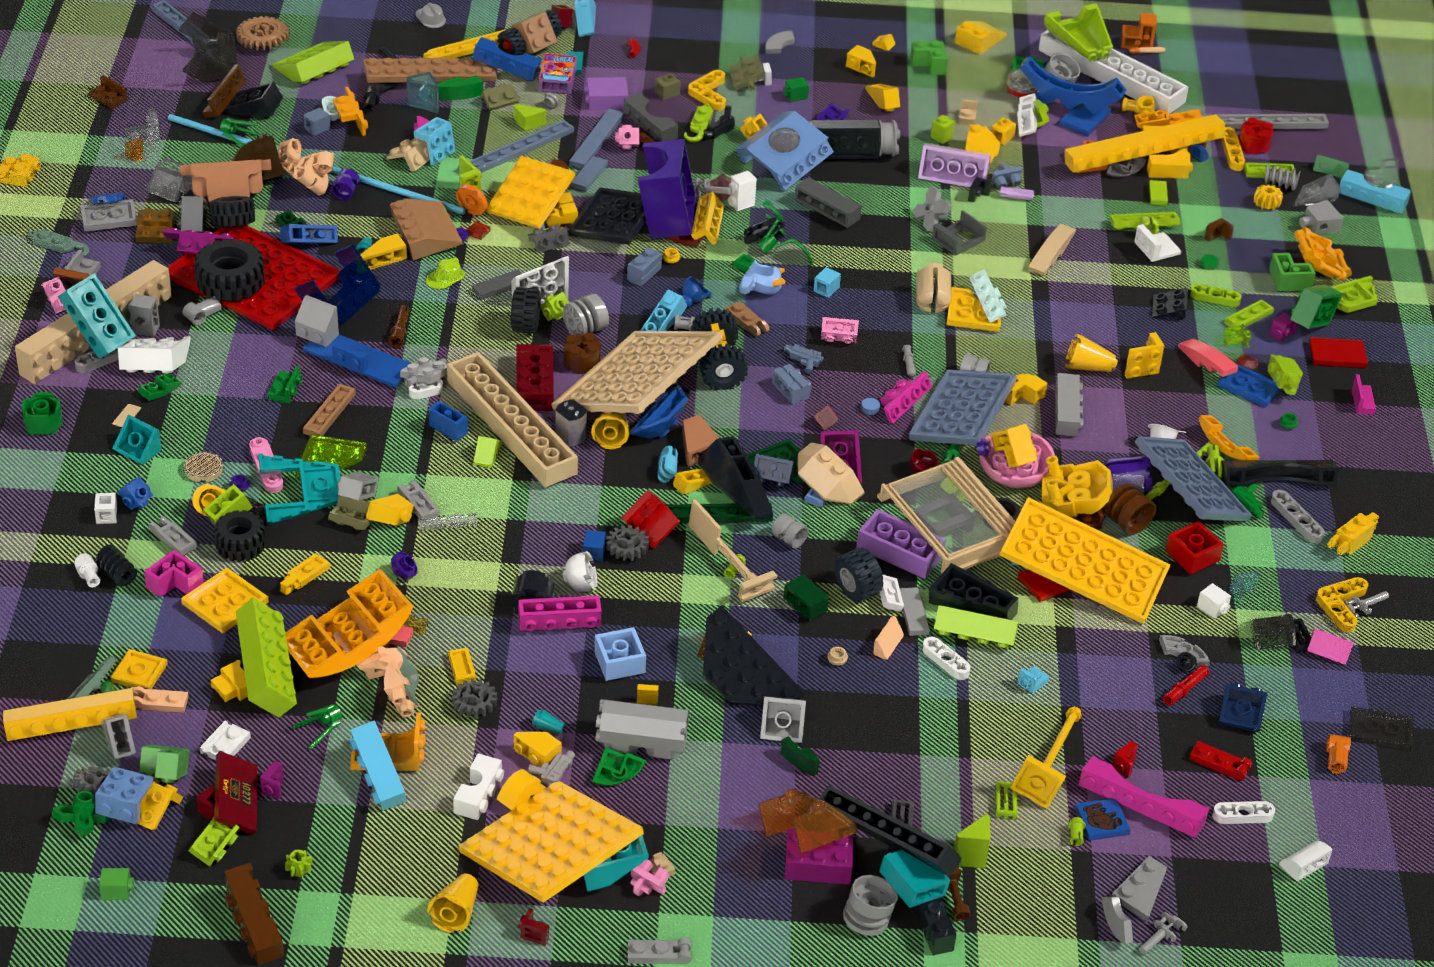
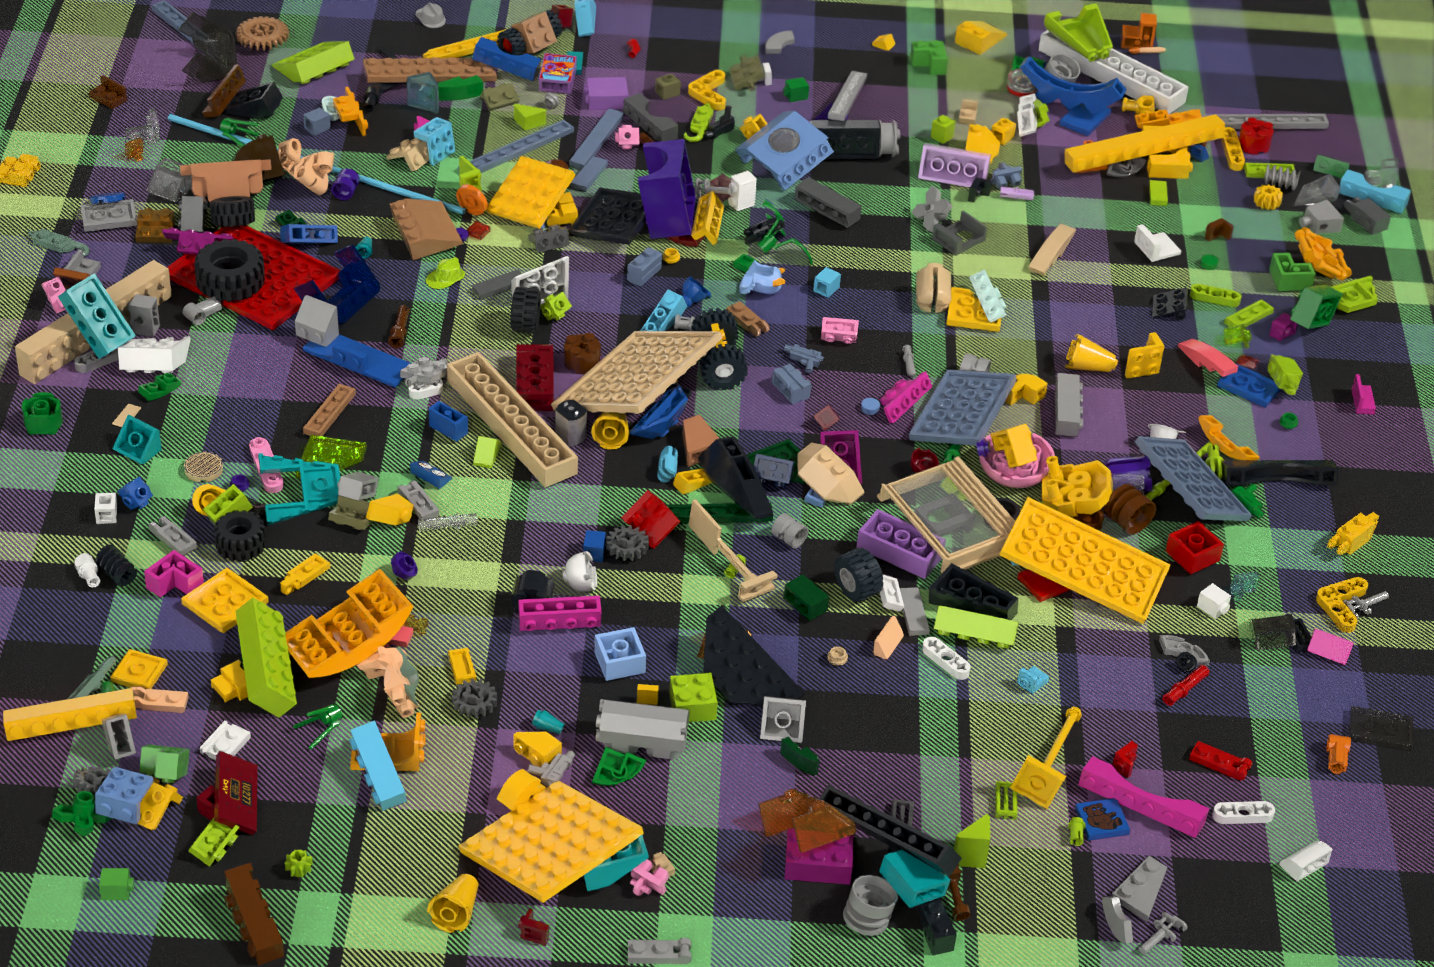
(272, 780): magenta bracket -> none
(285, 386): green bracket -> none
(385, 252): yellow slope -> none
(430, 473): none -> blue slope
(473, 800): white arch -> none
(586, 315): light grey wheel -> none
(695, 694): none -> lime brick
(847, 96): none -> light grey tile
(861, 60): yellow slope -> none
(884, 96): yellow slope -> none
(1149, 220): lime plate -> none
(1243, 707): dark blue plate -> none
(1312, 531): light grey beam -> none
(1338, 352): red tile -> none
(1368, 215): none -> dark grey hinge

